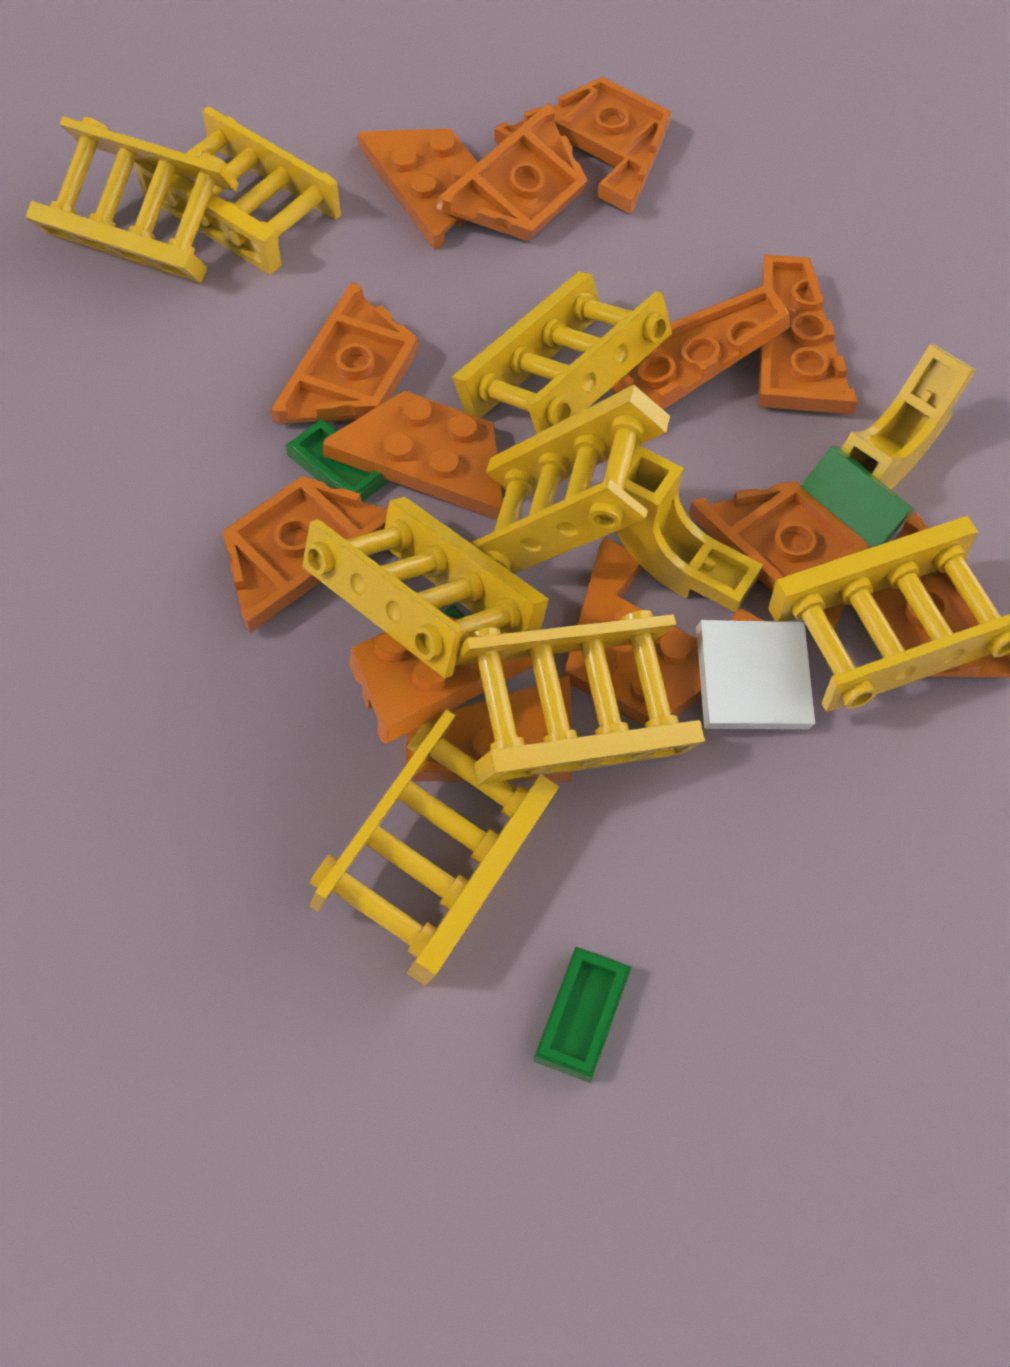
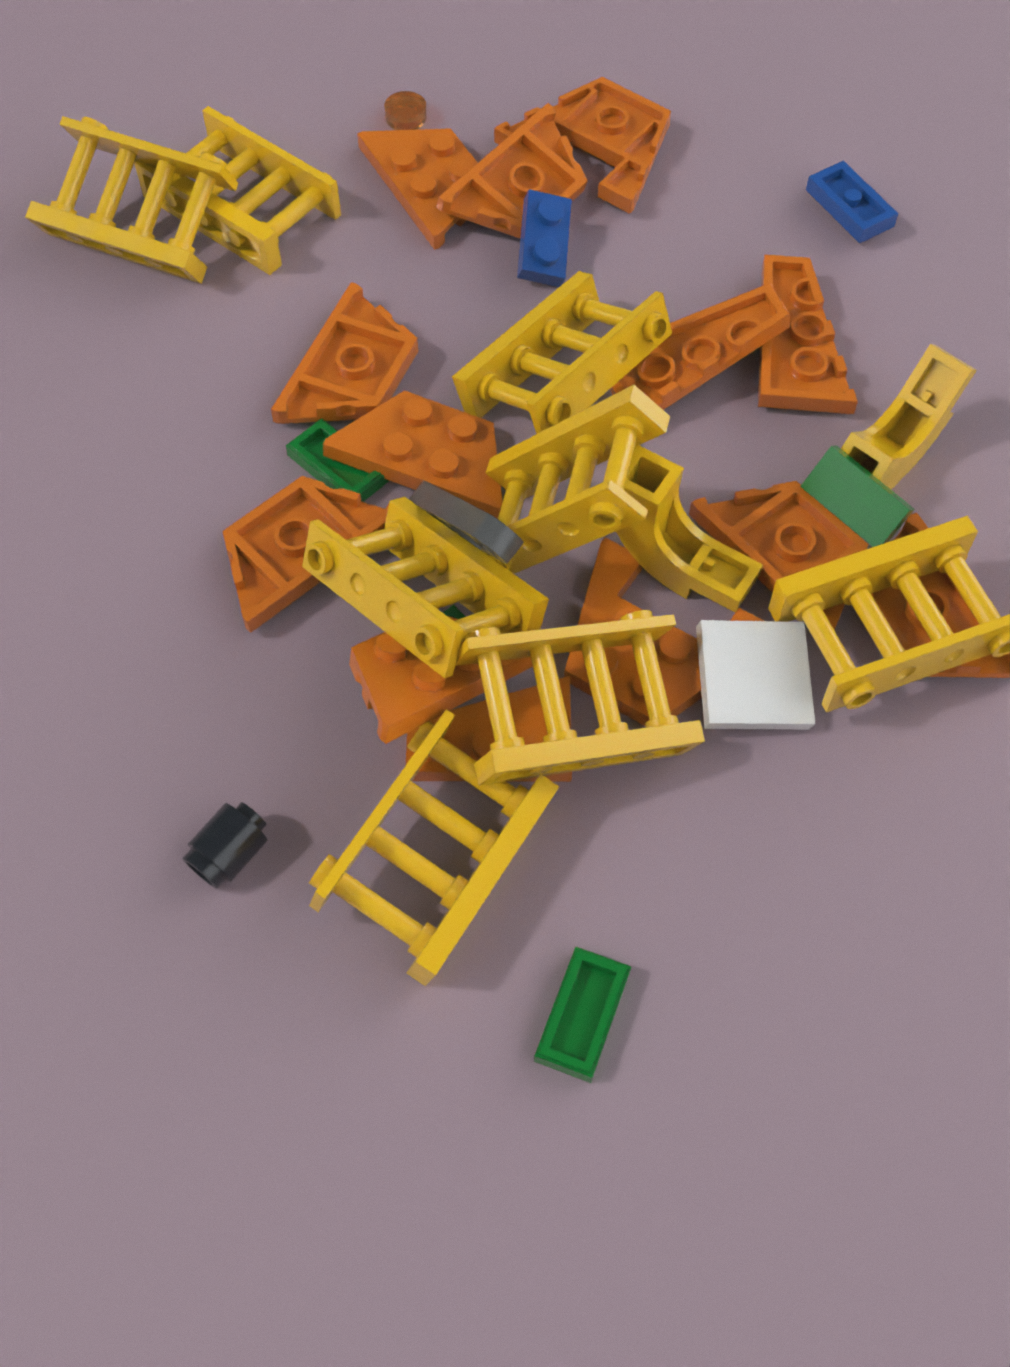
(226, 844): none -> black brick
(405, 110): none -> clear orange tile
(468, 521): none -> dark grey beam
(544, 238): none -> blue plate
(851, 201): none -> blue plate

